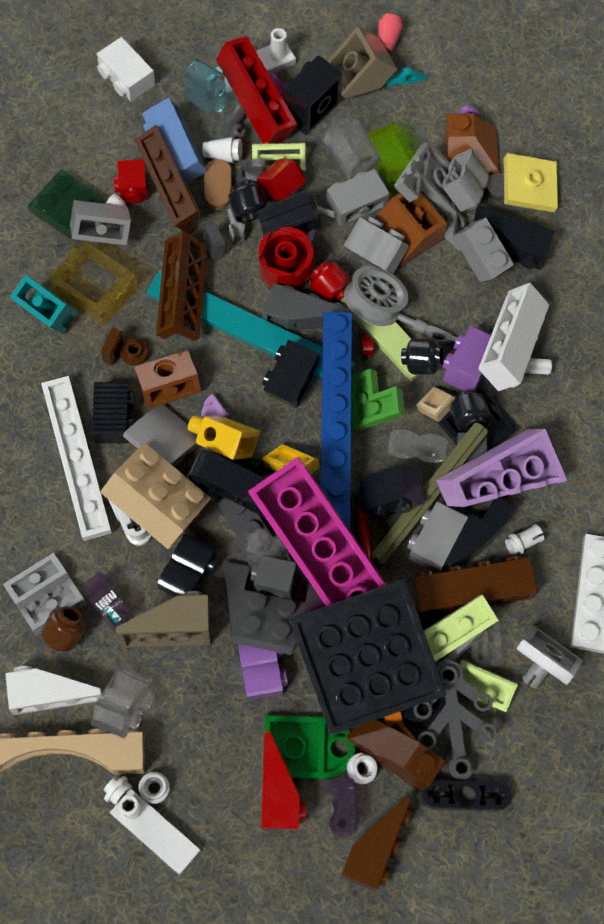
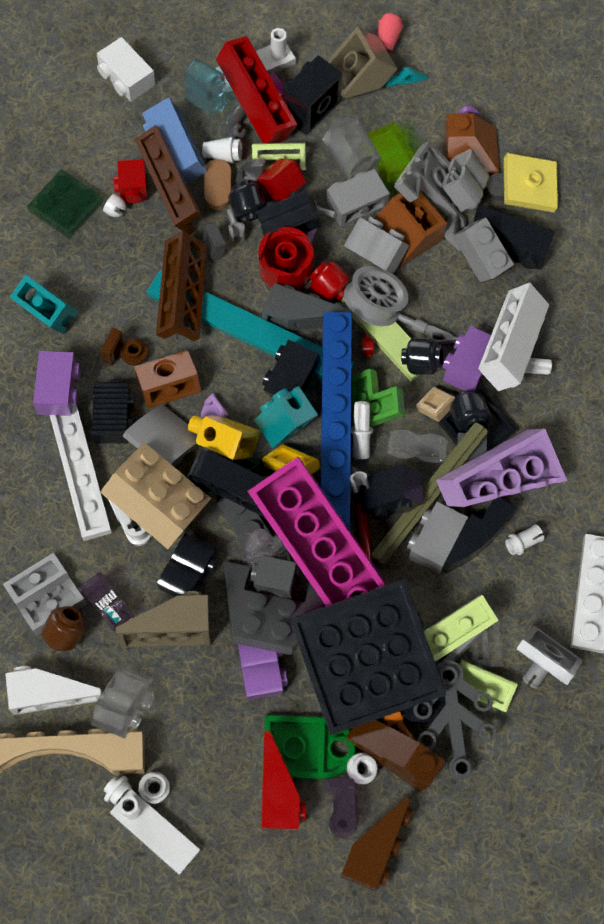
(55, 383): none -> medium lavender brick
(100, 222): light grey brick -> none
(111, 301): clear yellow window -> none
(284, 415): none -> teal brick
(358, 478): none -> light grey hand
(361, 430): none -> white axle
(452, 589): reddish brown brick -> none
(489, 803): black beam -> none

